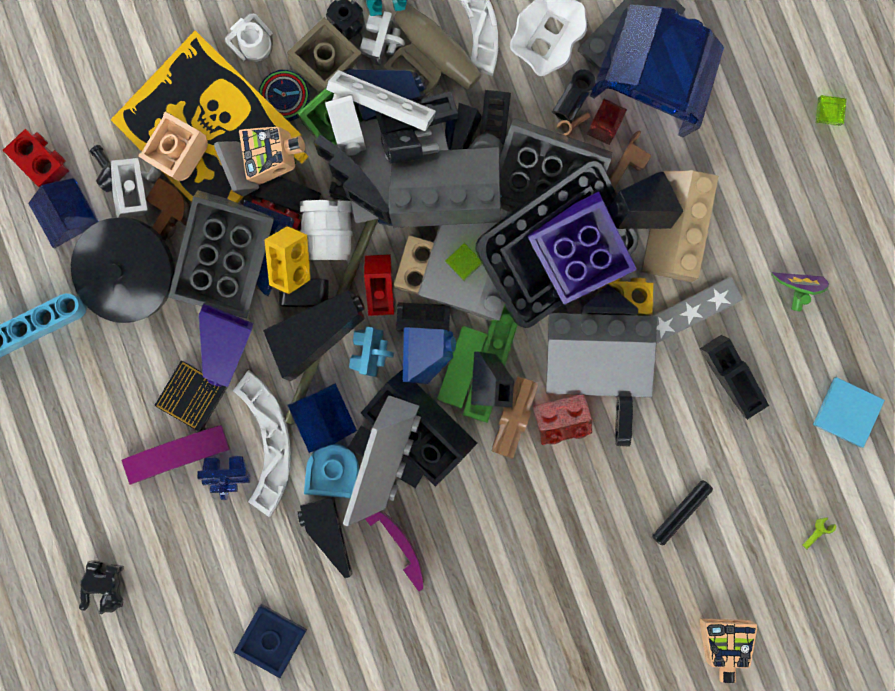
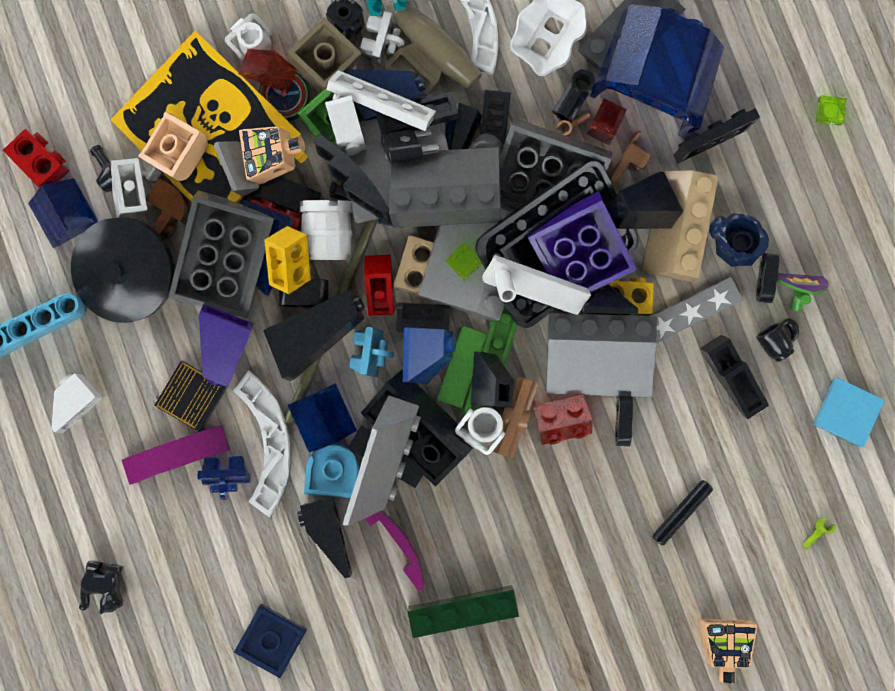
(72, 401): none -> white slope
(268, 68): none -> clear red slope
(462, 611): none -> dark green brick
(484, 426): none -> white piece
(518, 279): none -> white piece
(716, 134): none -> black plate
(739, 239): none -> dark blue piece
(767, 278): none -> black beam
(777, 341): none -> black piece

